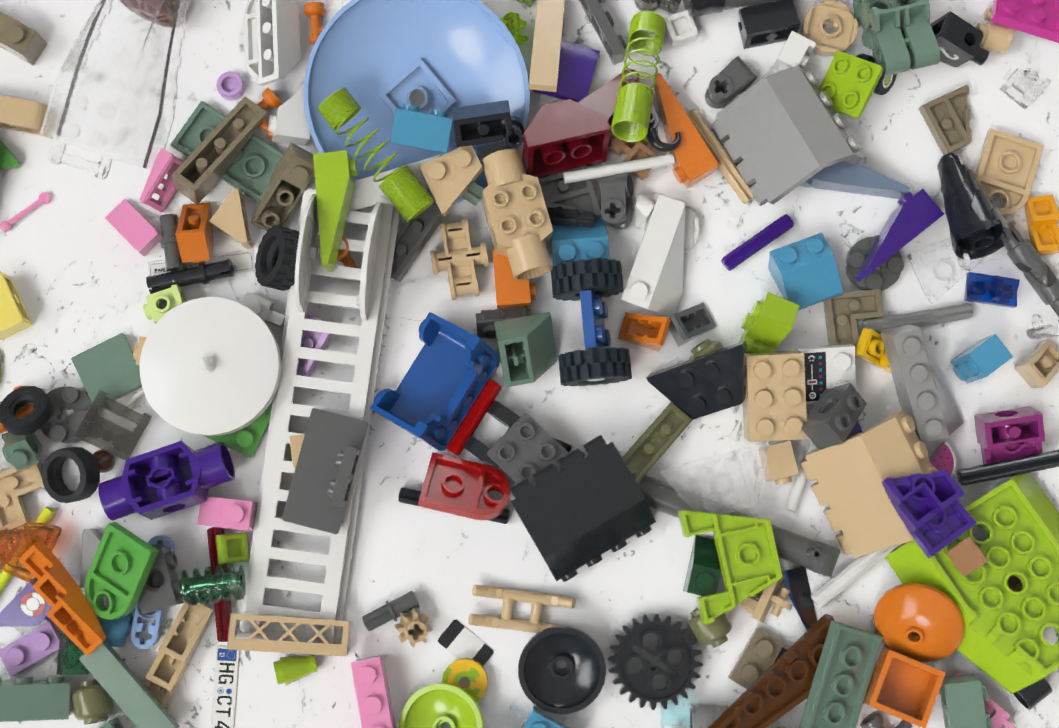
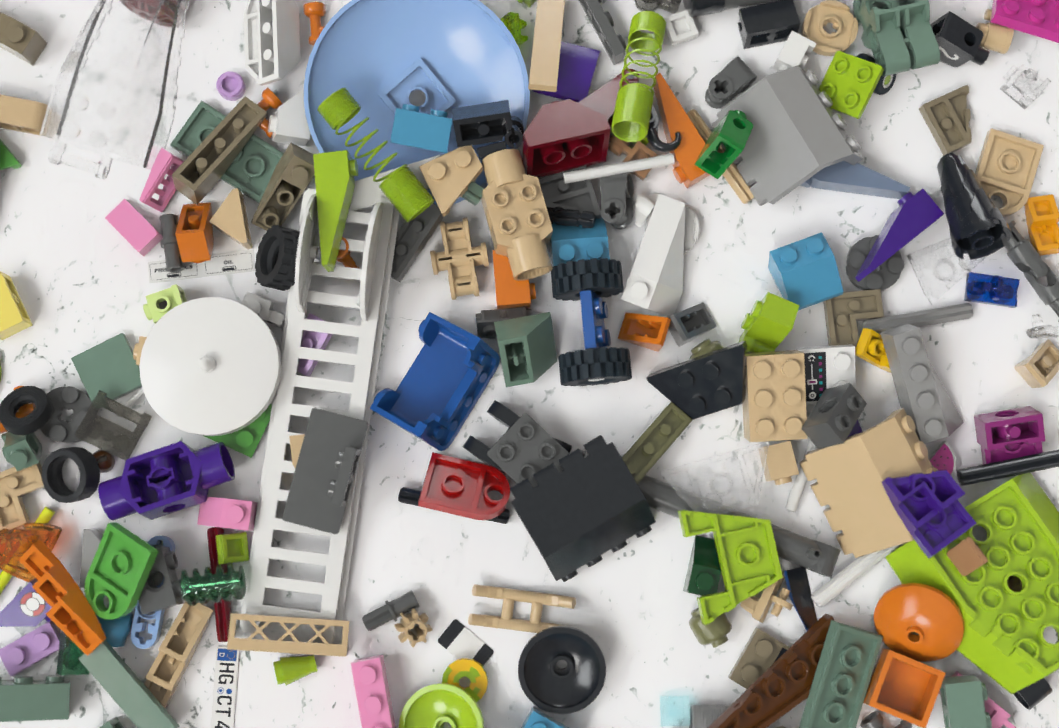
(44, 198): bright pink hinge -> none
(91, 703): olive head -> none
(200, 274): black pin -> none
(473, 416): red axle -> none
(640, 683): black gear -> none
(733, 133): none -> green torso
(757, 242): dark purple axle -> none
(981, 359): dark azure brick -> none

